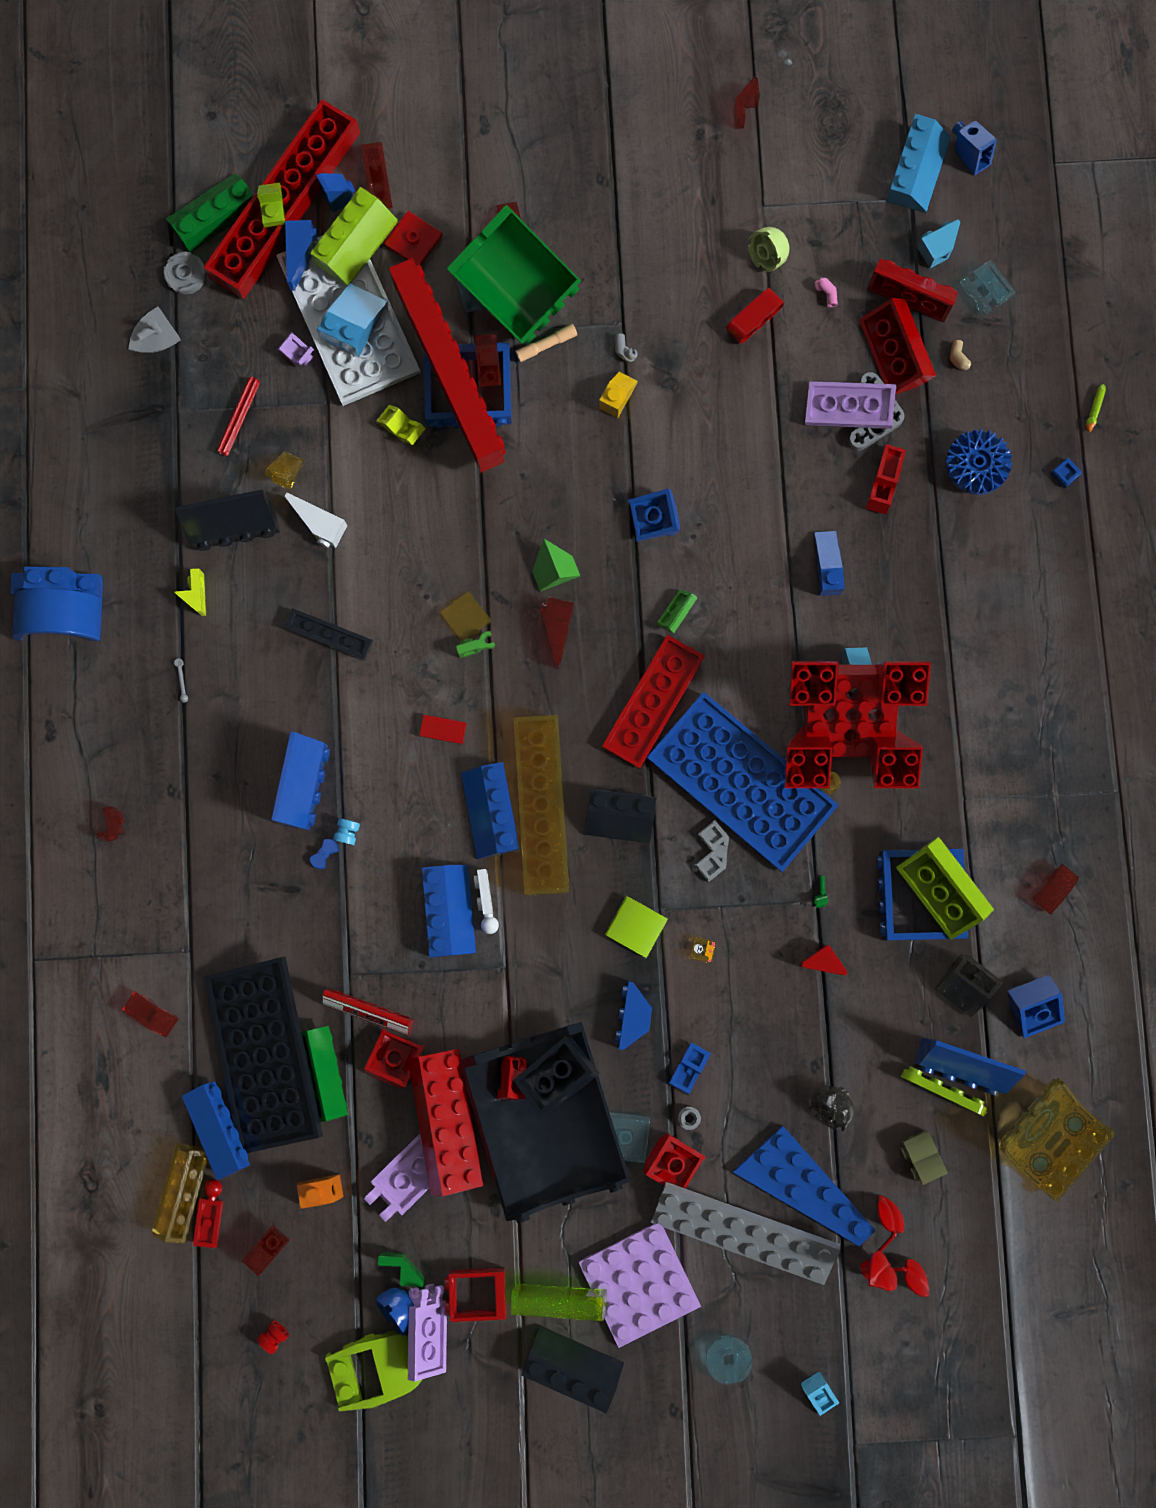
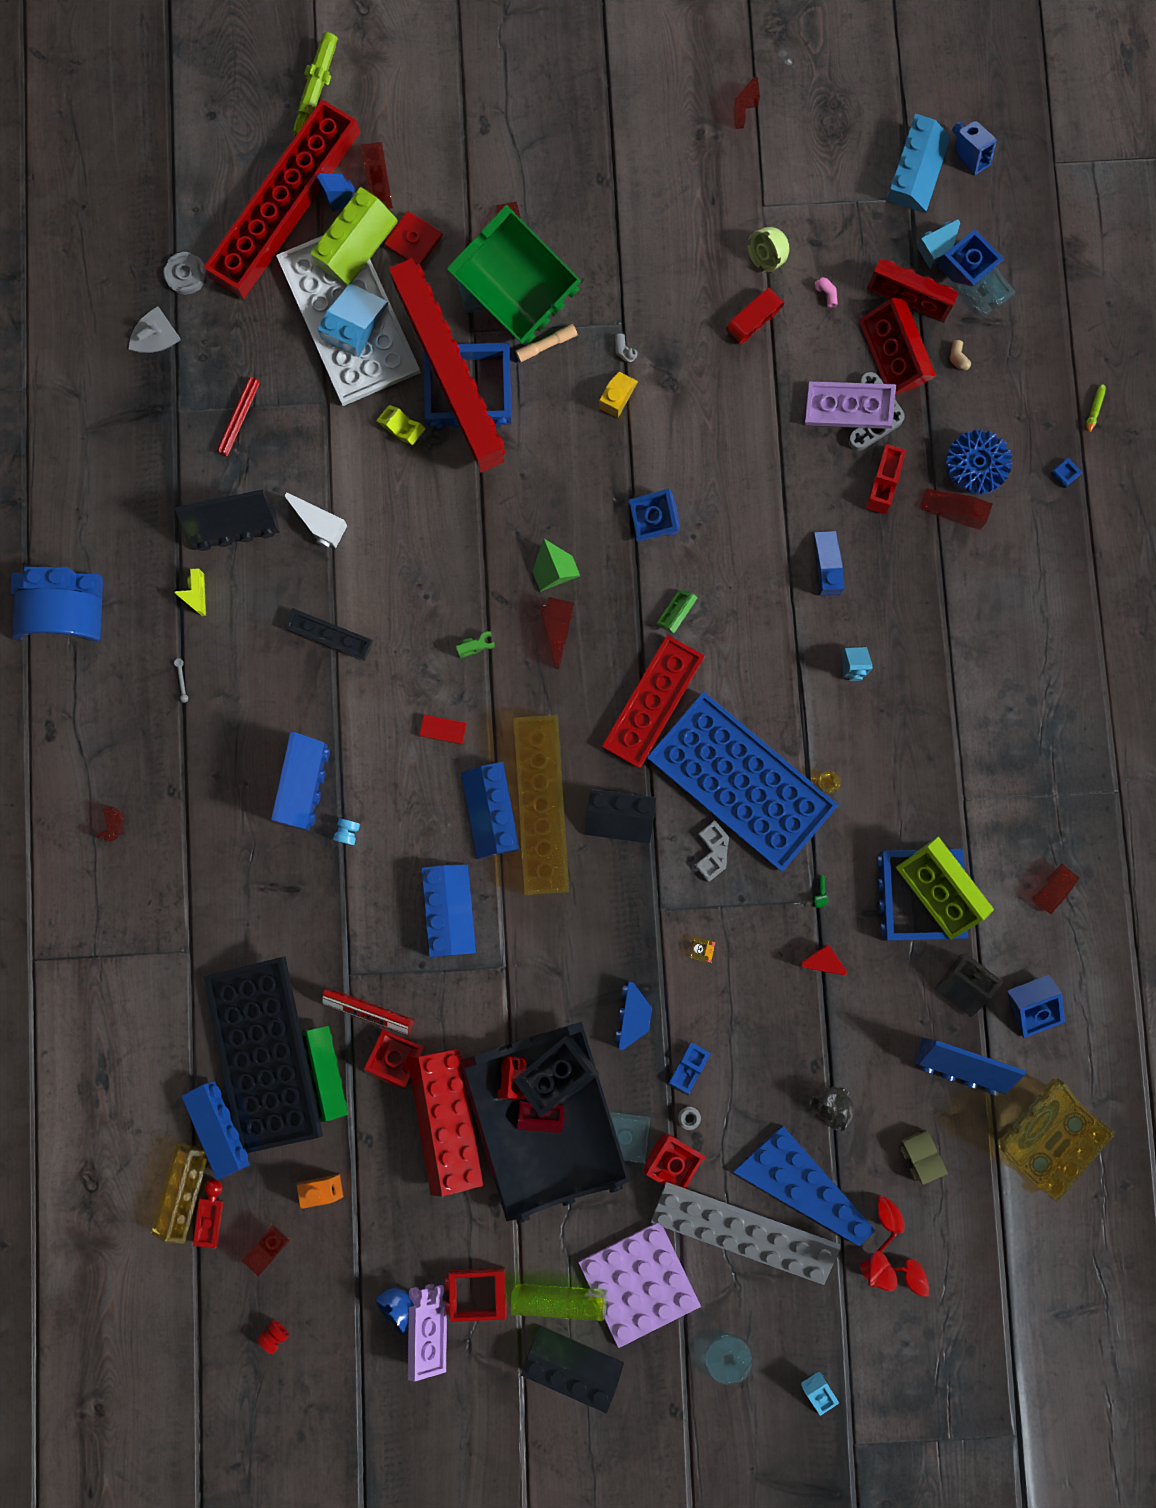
(149, 1014): clear red slope -> none
(211, 212): green slope -> none
(271, 204): lime slope -> none
(285, 469): clear yellow slope -> none
(296, 350): lavender bracket -> none
(299, 244): blue slope -> none
(317, 77): none -> lime piece
(319, 859): blue piece -> none
(391, 1361): lime slope -> none
(401, 1180): lavender tile -> none
(409, 1273): green slope -> none
(466, 616): clear yellow piece -> none
(488, 360): clear red slope -> none
(489, 923): white plate -> none
(530, 1120): none -> dark red slope
(636, 926): lime slope -> none
(882, 686): red slope -> none
(935, 1086): lime plate -> none
(957, 507): none -> clear red slope
(970, 260): none -> blue slope

